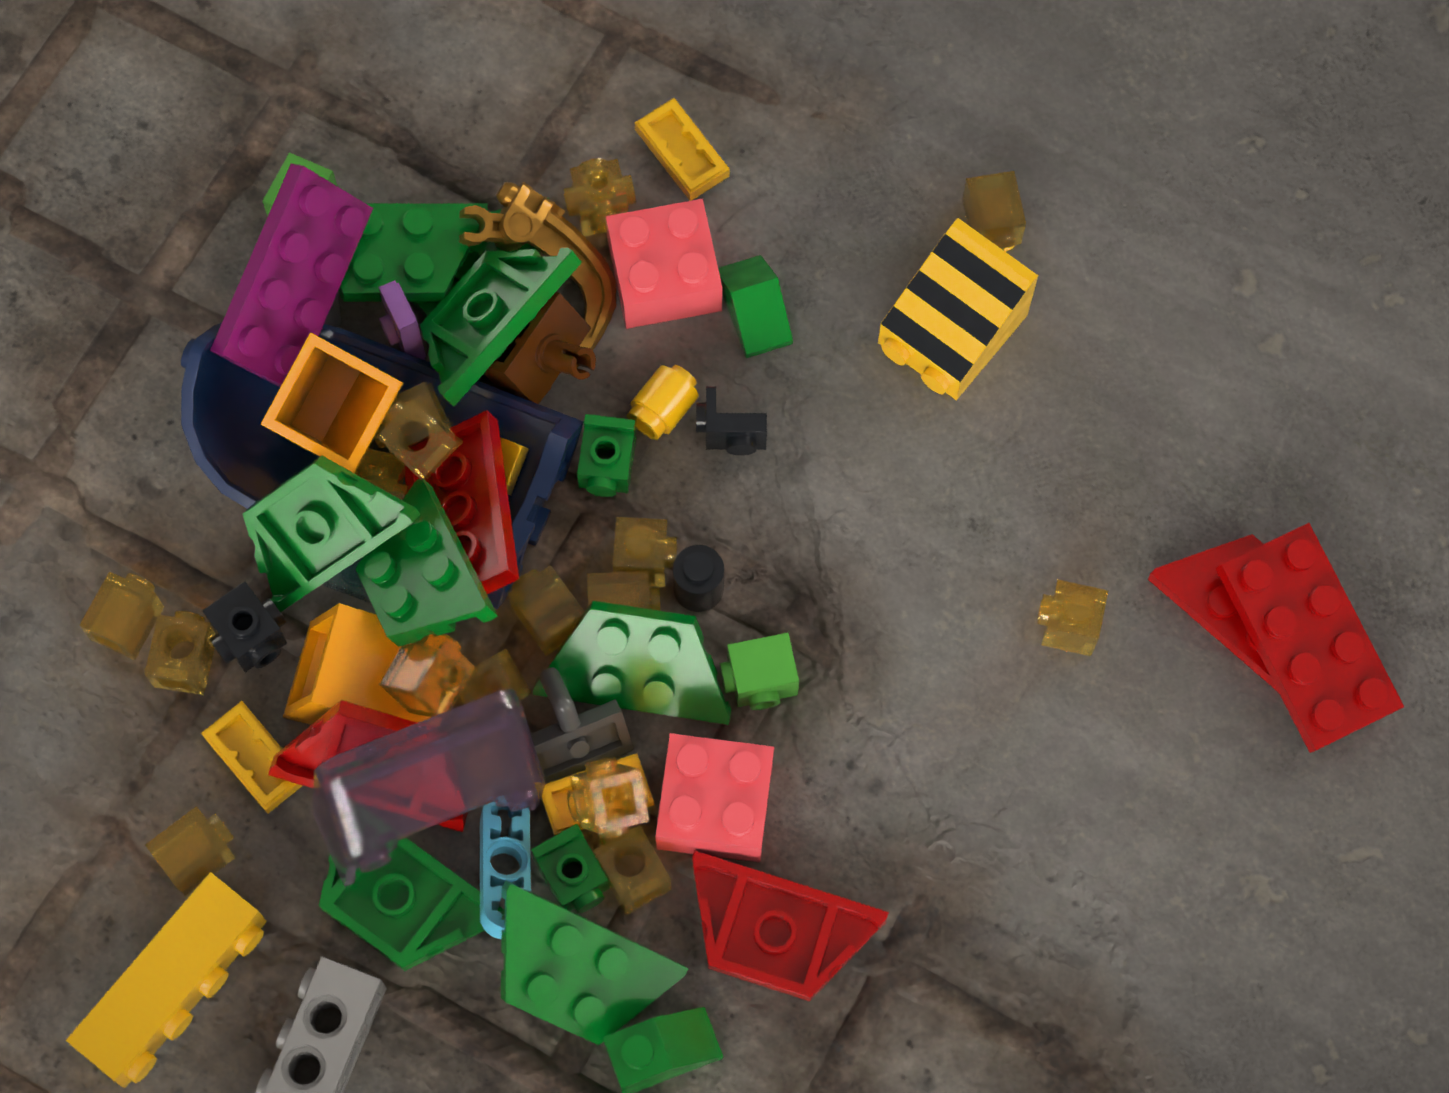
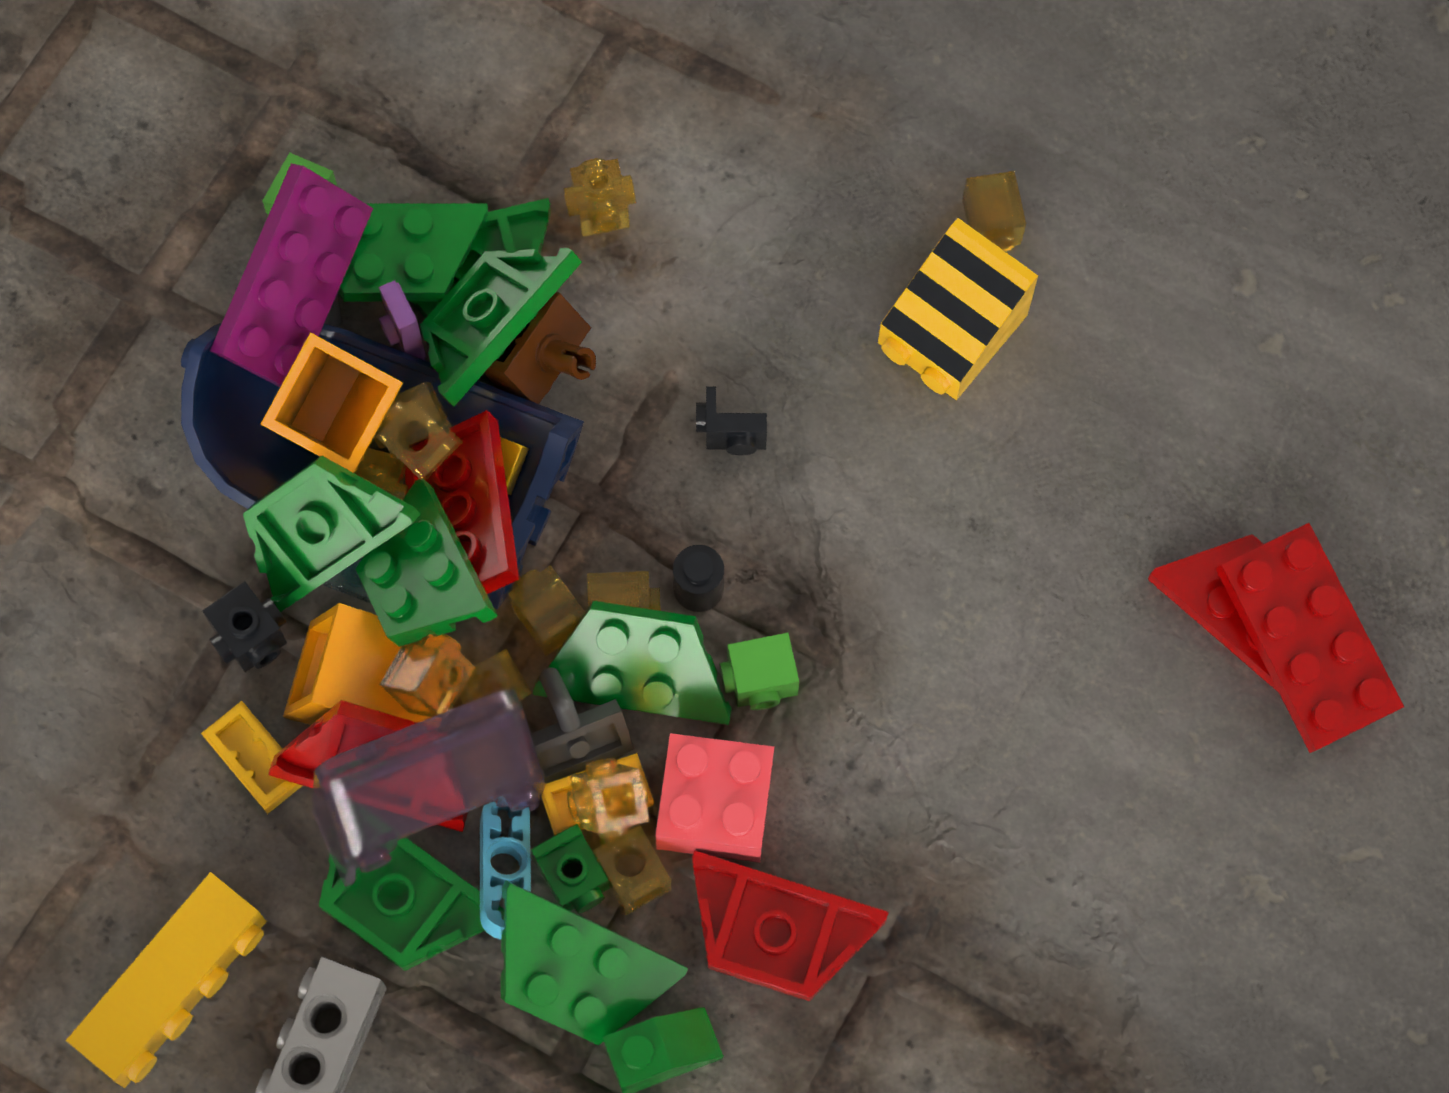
(122, 614): clear yellow brick -> none
(183, 674): clear yellow brick -> none
(192, 849): clear yellow brick -> none
(540, 222): pearl gold piece -> none
(612, 436): green brick -> none
(644, 546): clear yellow brick -> none
(663, 401): yellow brick -> none
(664, 263): coral brick -> none
(682, 149): yellow plate -> none
(755, 305): green slope -> none
(1072, 617): clear yellow brick -> none

